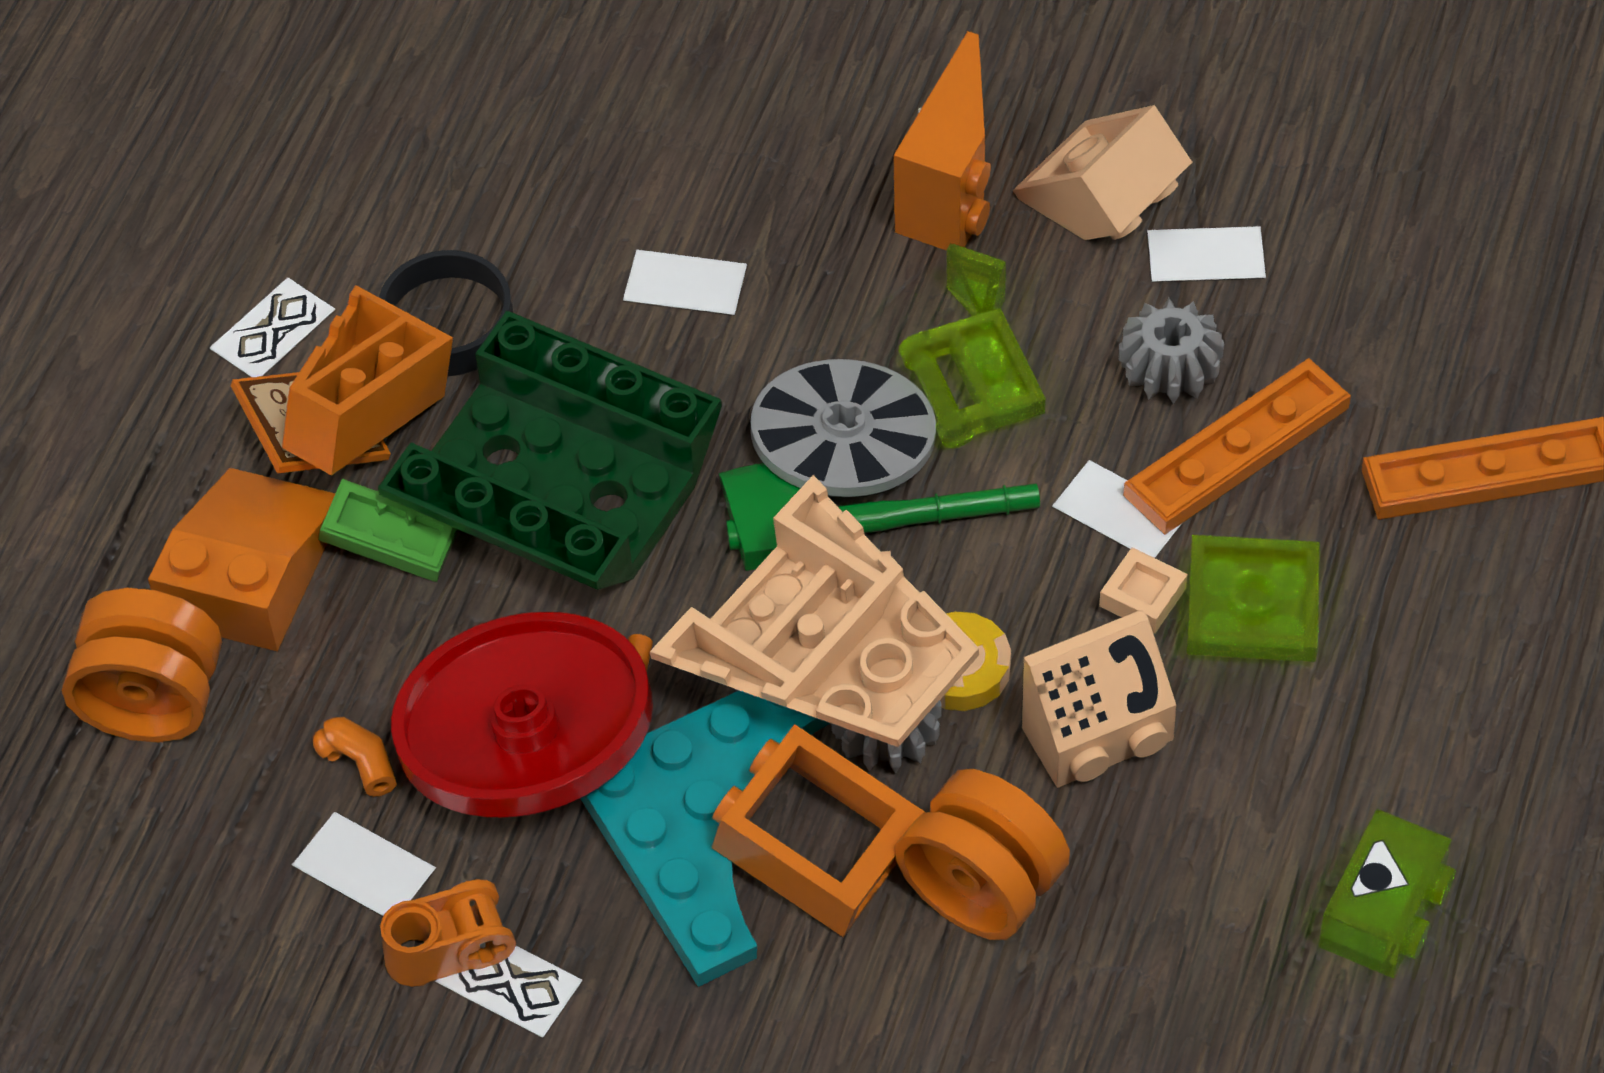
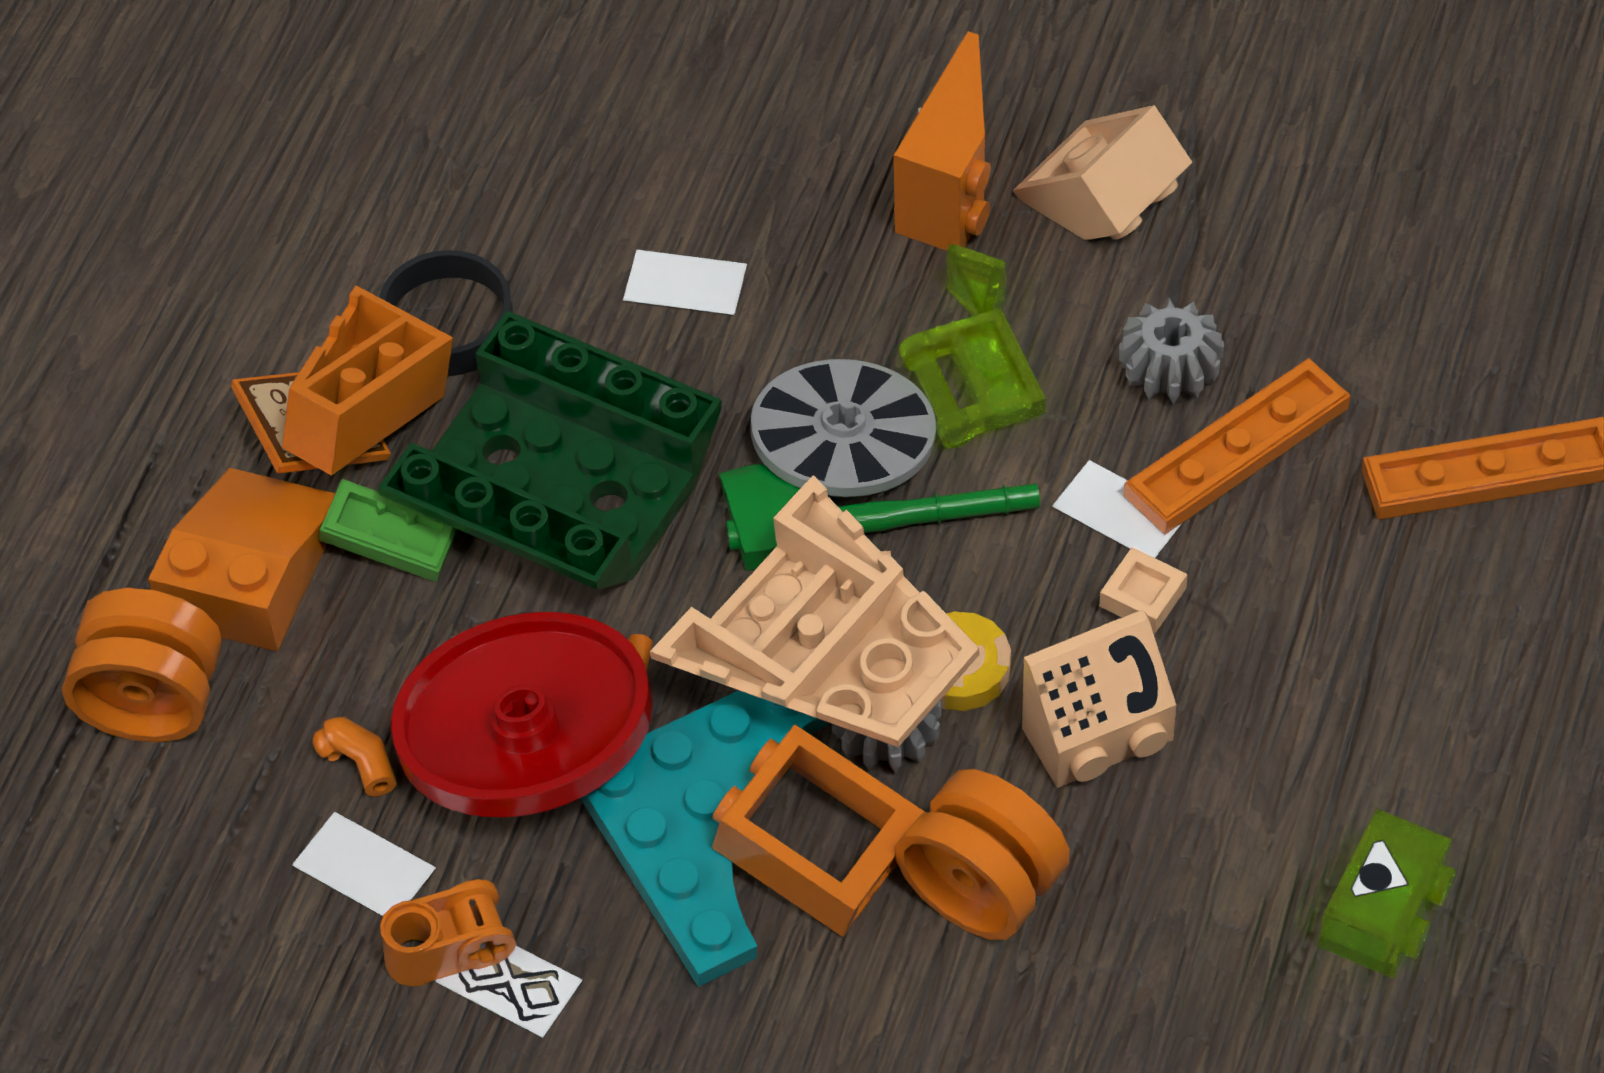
(272, 328): white sticker -> none
(1206, 254): white sticker -> none
(1253, 598): clear neon green plate -> none

